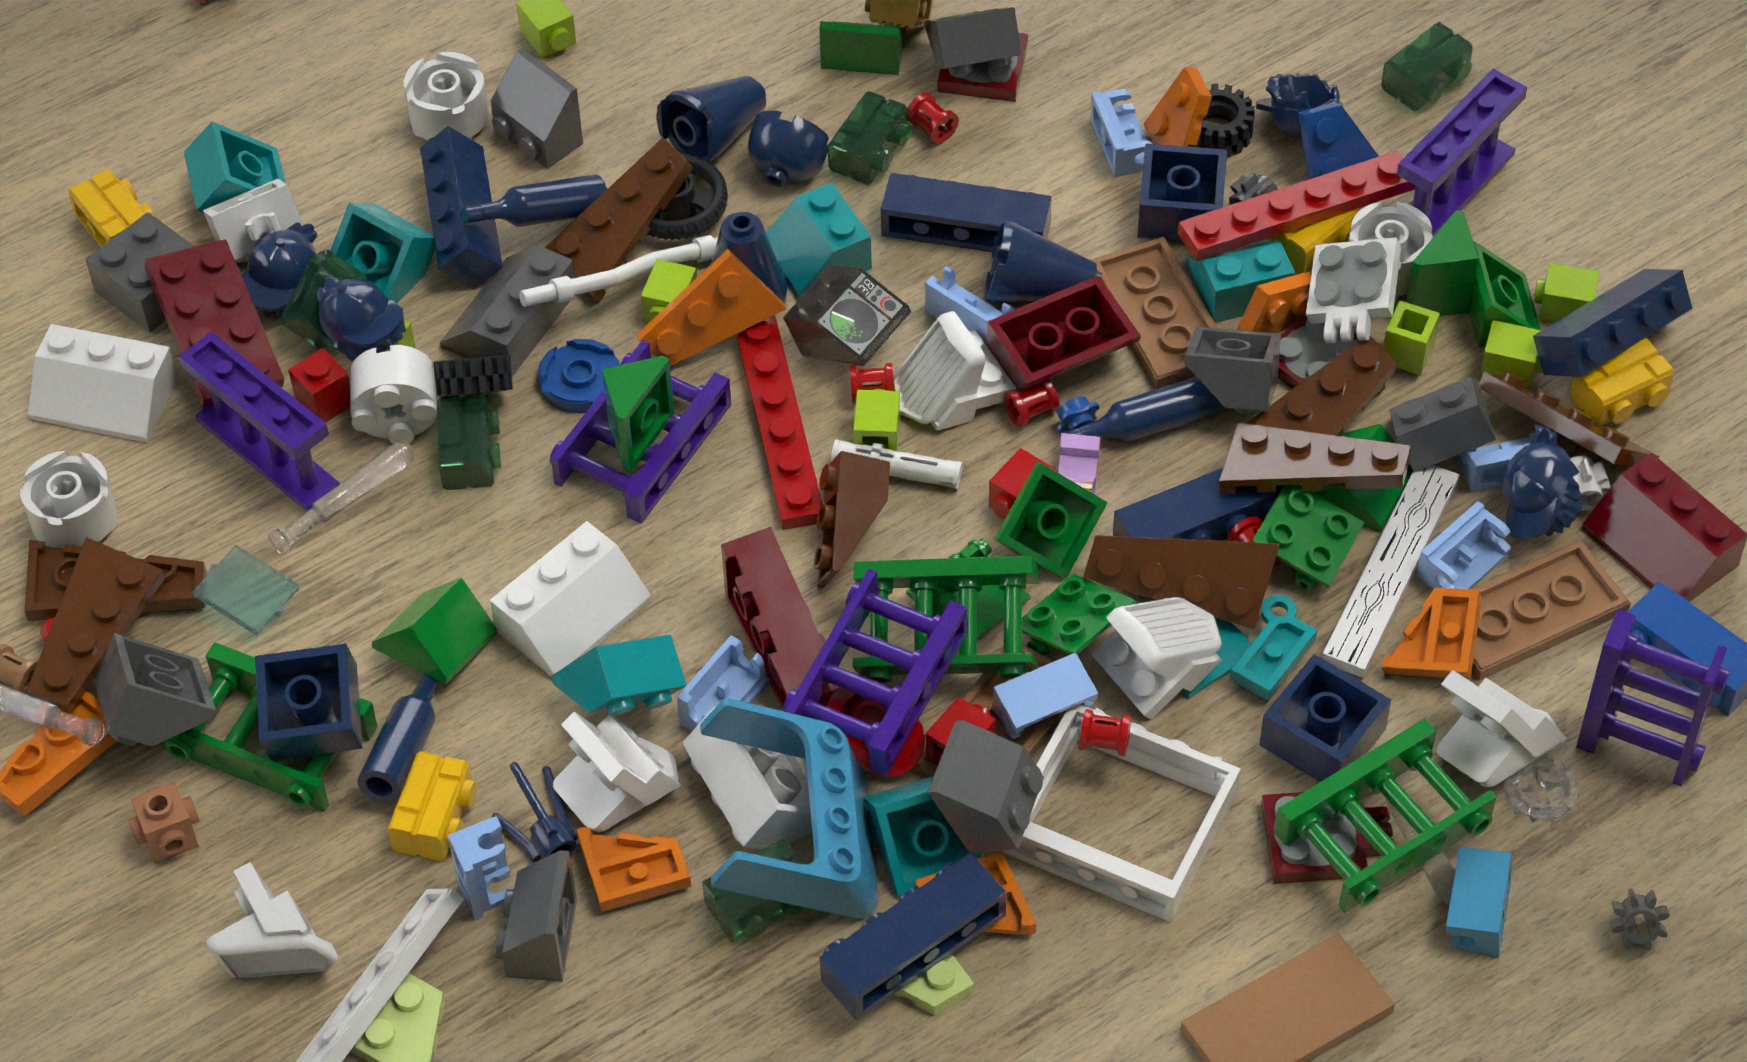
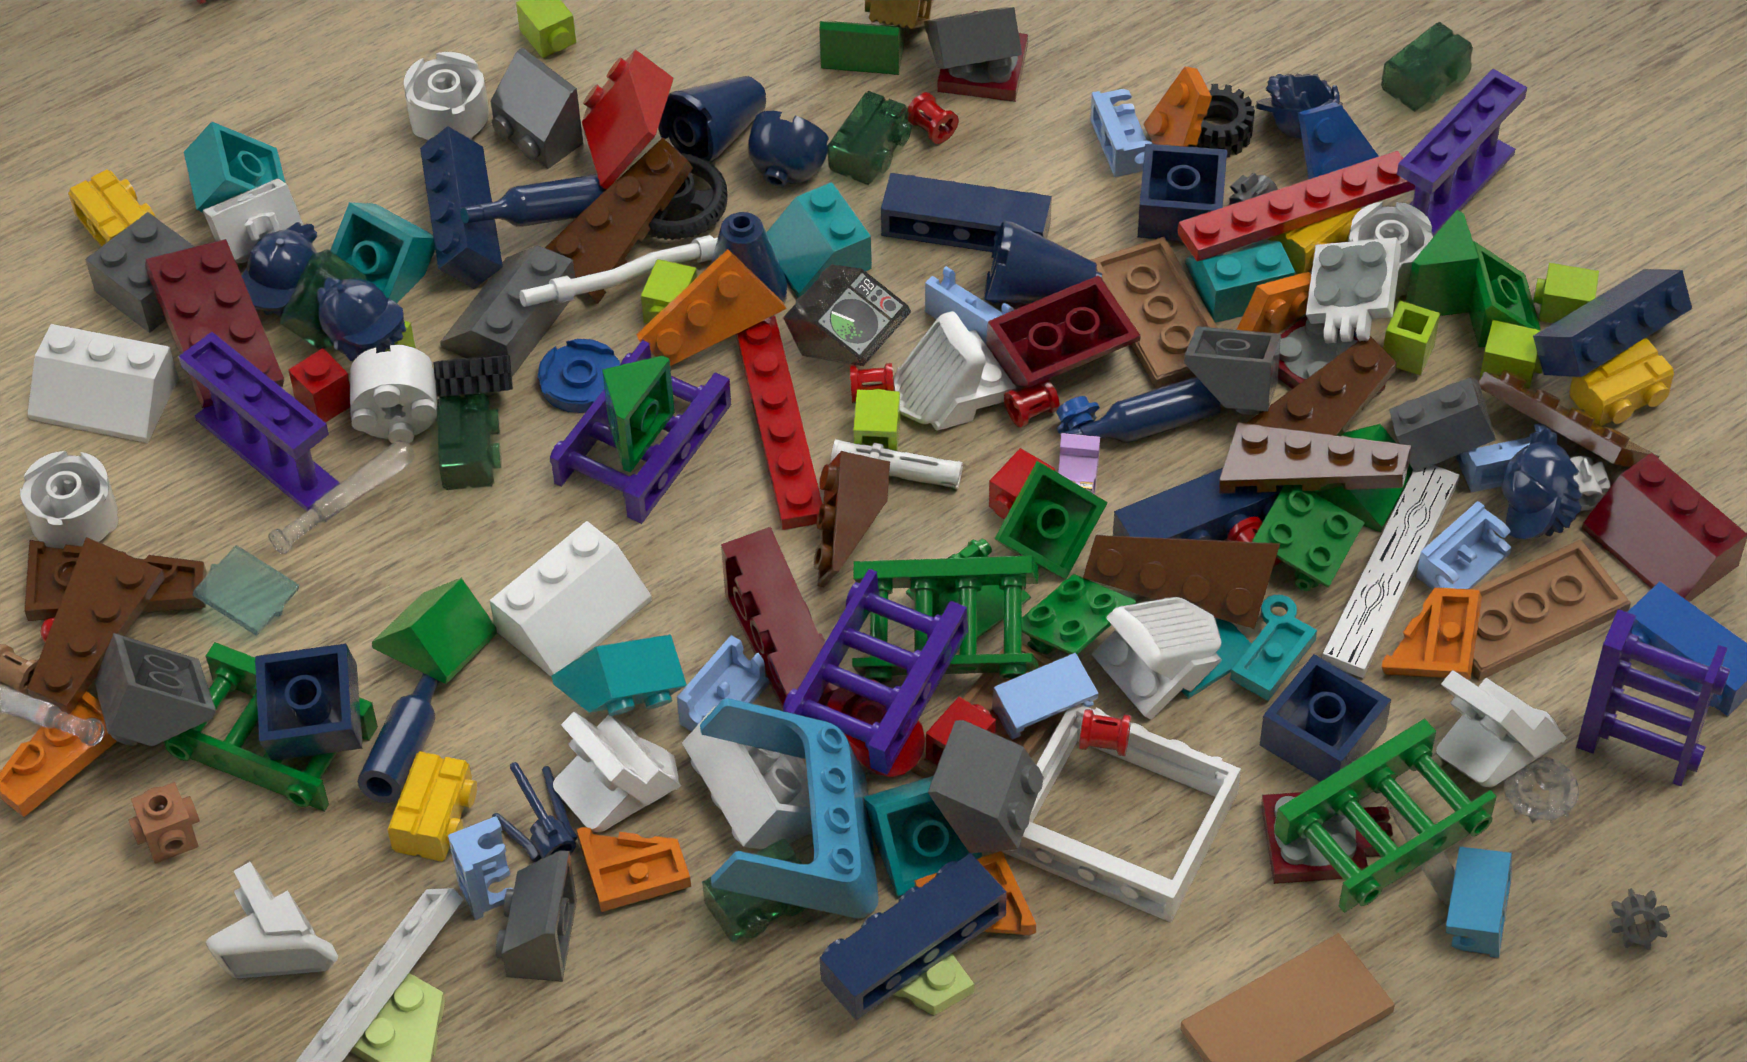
(624, 114): none -> red slope

